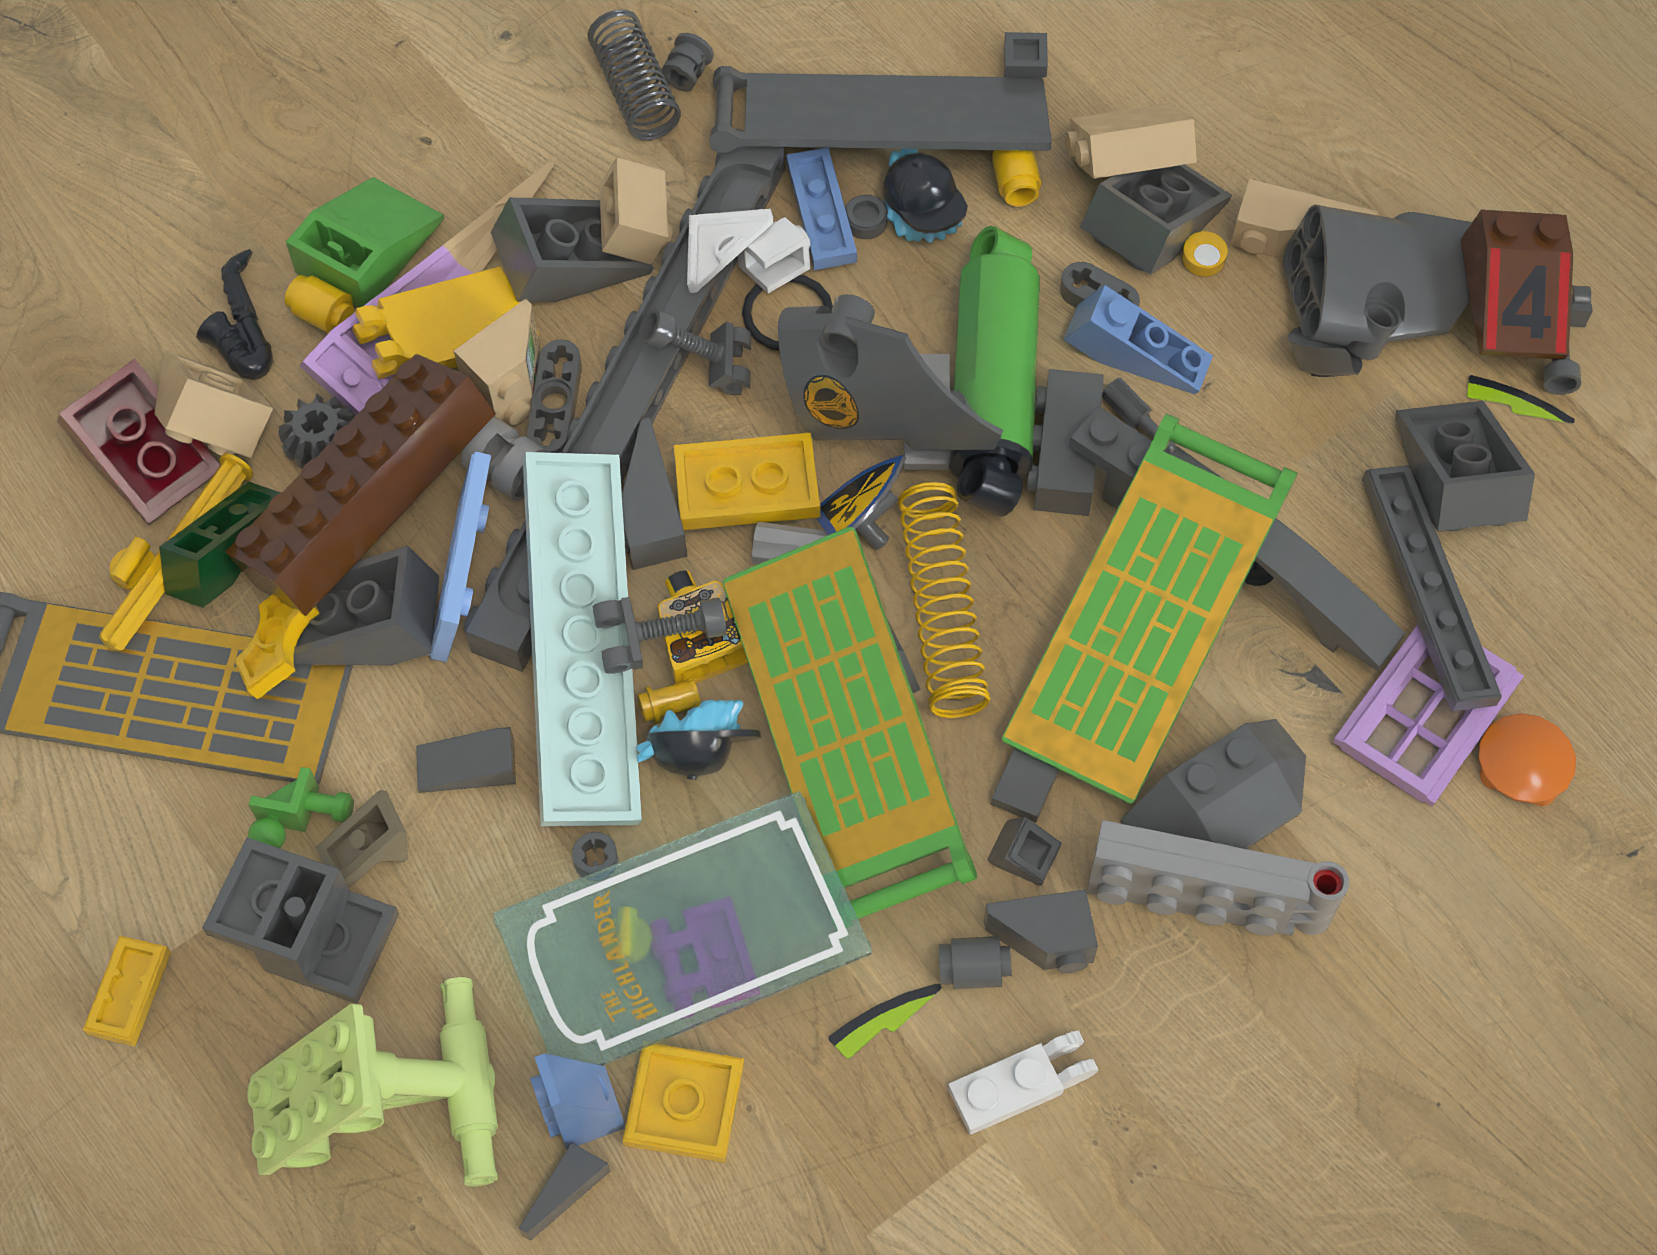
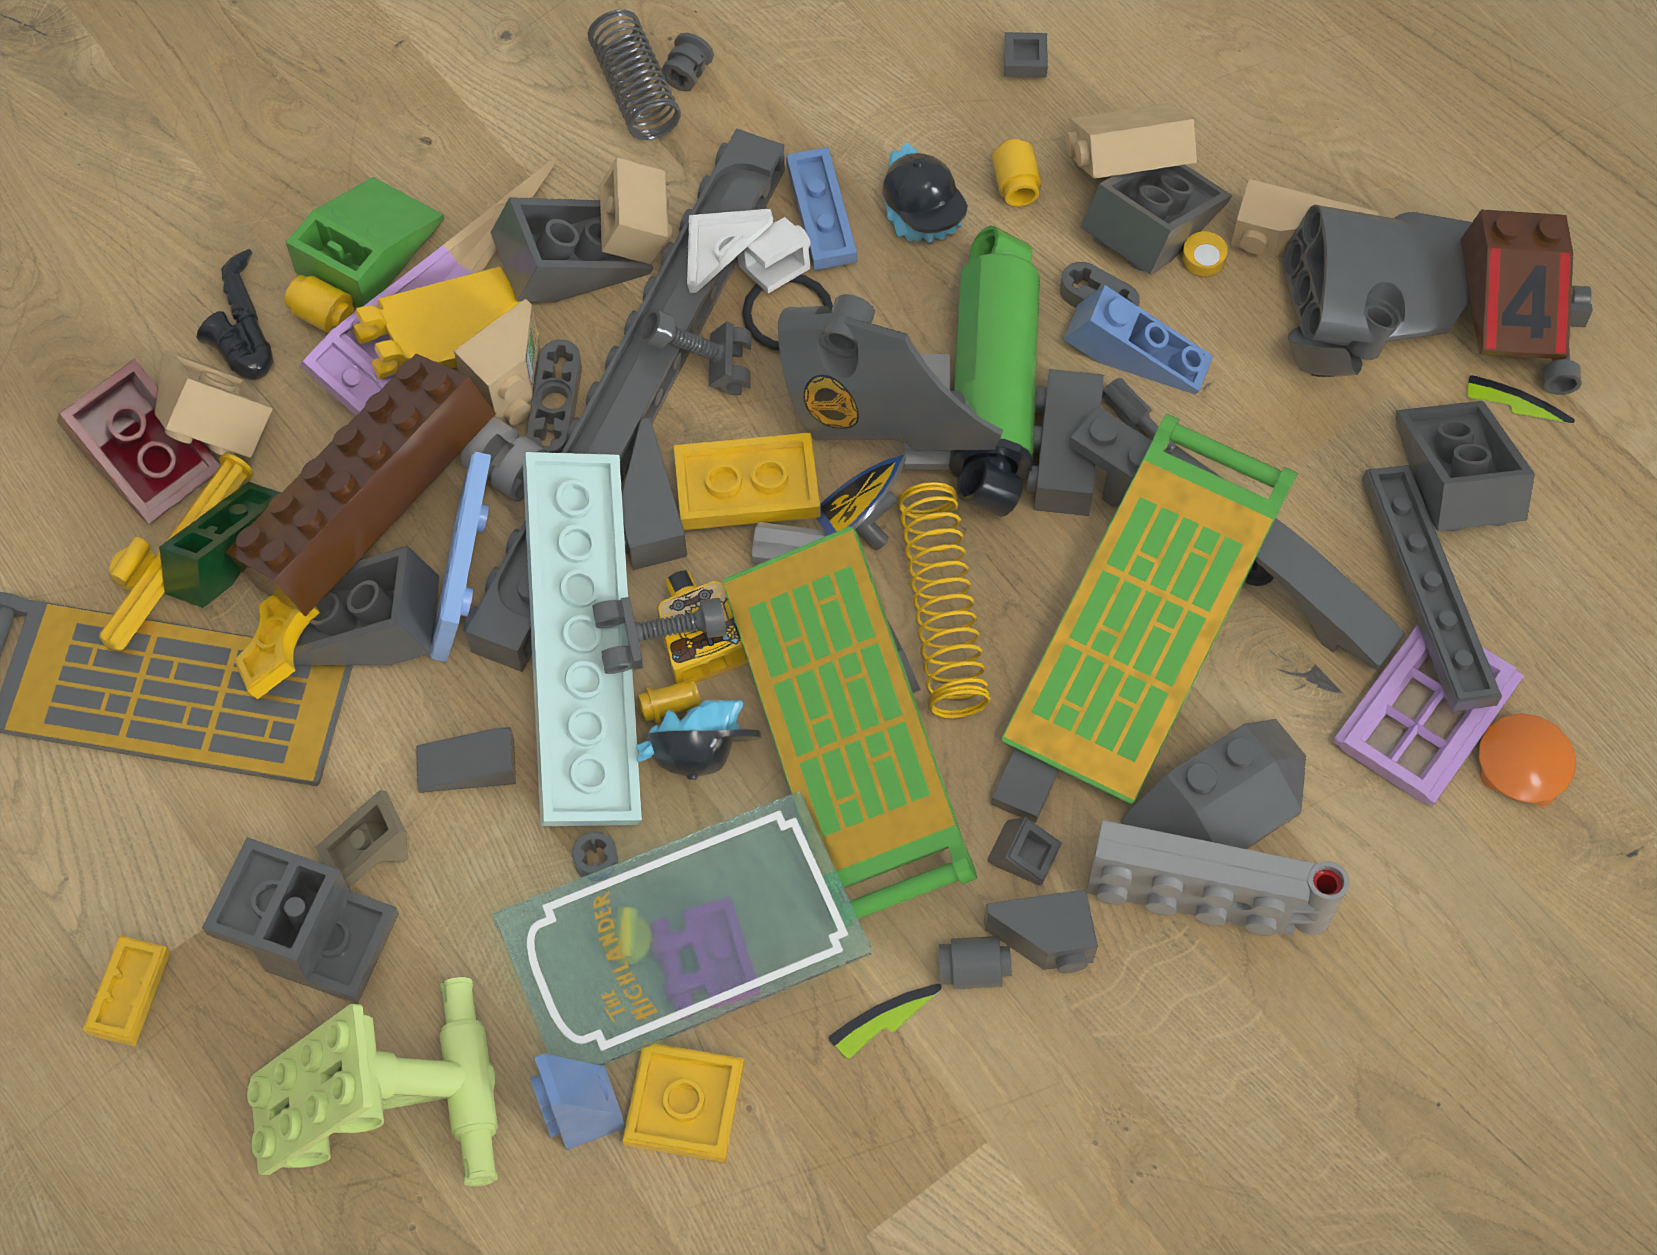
(292, 809): bright green piece -> none
(312, 428): dark grey gear -> none
(570, 1181): dark grey piece -> none
(867, 216): dark grey tile -> none
(882, 111): dark grey flag -> none
(1018, 1083): white hinge -> none

